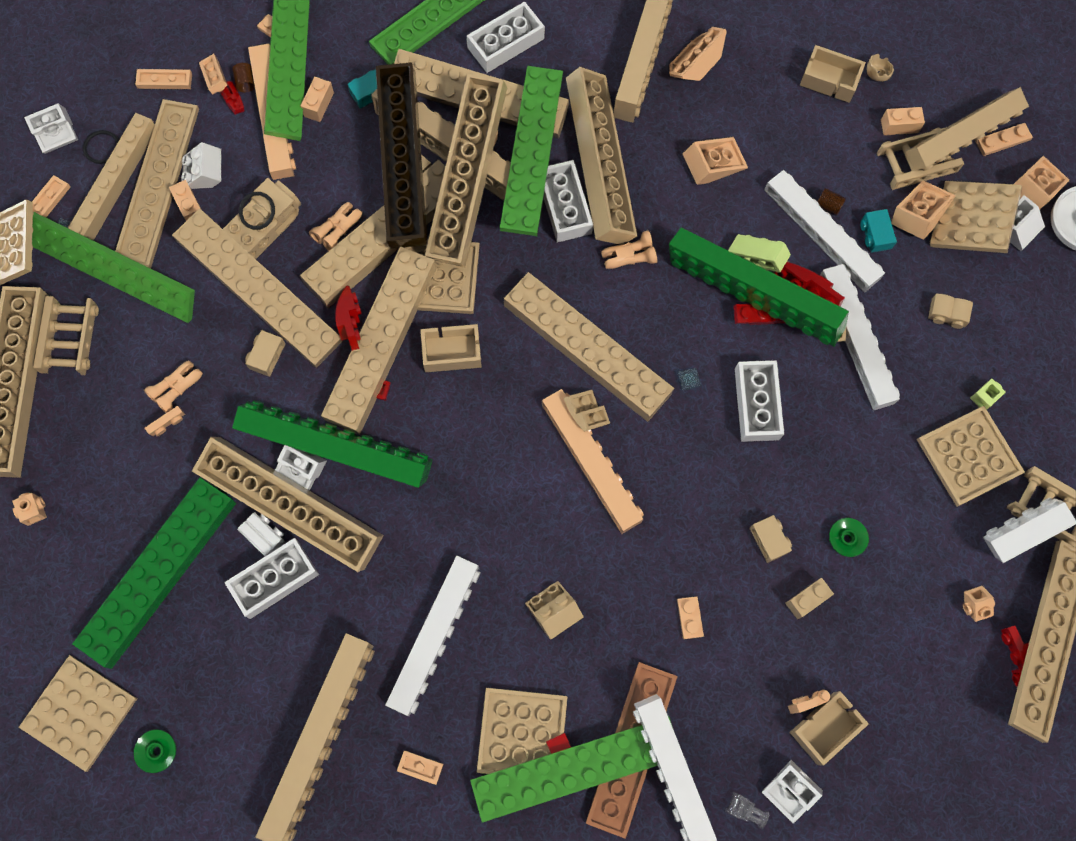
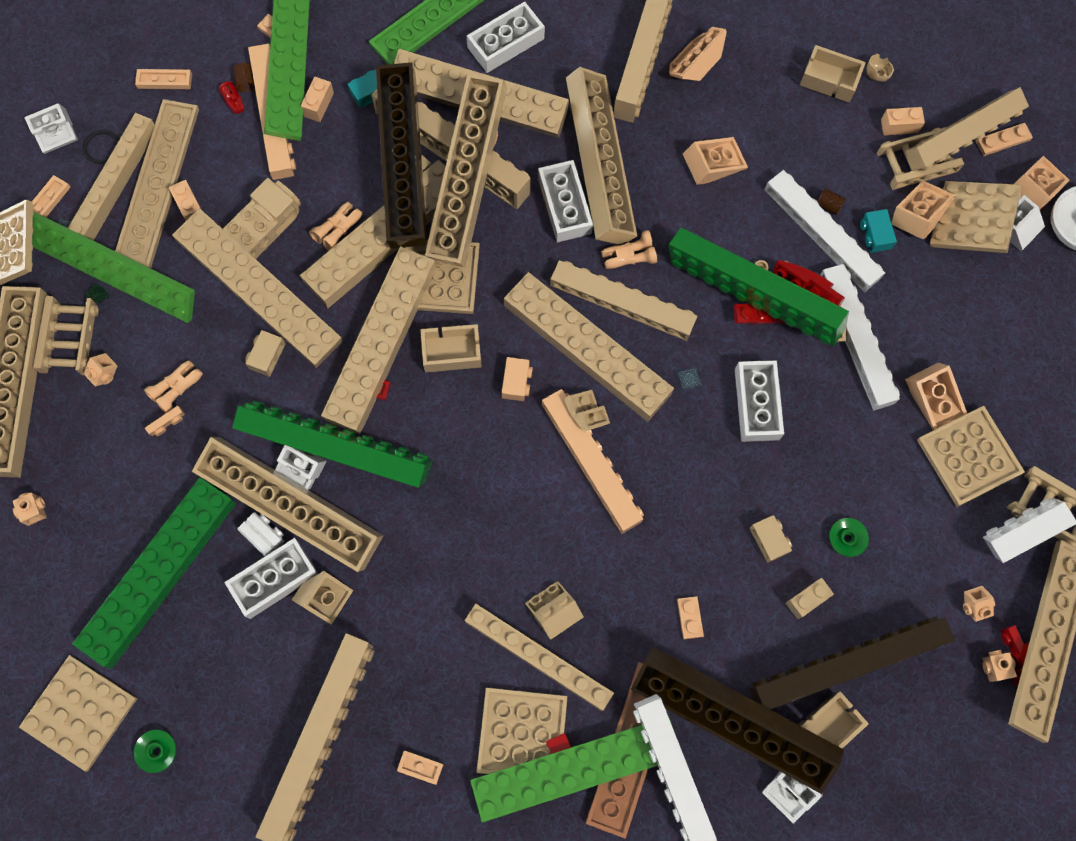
(97, 293): none -> clear green plate
(100, 369): none -> light nougat brick
(202, 166): white slope -> none
(213, 74): light nougat plate -> none
(272, 210): black piece -> none
(323, 596): none -> tan slope
(347, 317): red slope -> none
(432, 636): white brick -> none
(515, 379): none -> light nougat brick
(531, 151): bright green plate -> none
(539, 657): none -> tan brick
(623, 300): none -> tan brick
(739, 720): none -> dark brown brick
(743, 809): clear connector -> none
(761, 251): yellowish green brick -> none
(805, 703): light nougat plate -> none
(854, 663): none -> dark brown brick
(937, 395): none -> light nougat slope
(950, 310): tan brick -> none
(988, 394): yellowish green brick -> none
(999, 666): none -> light nougat brick

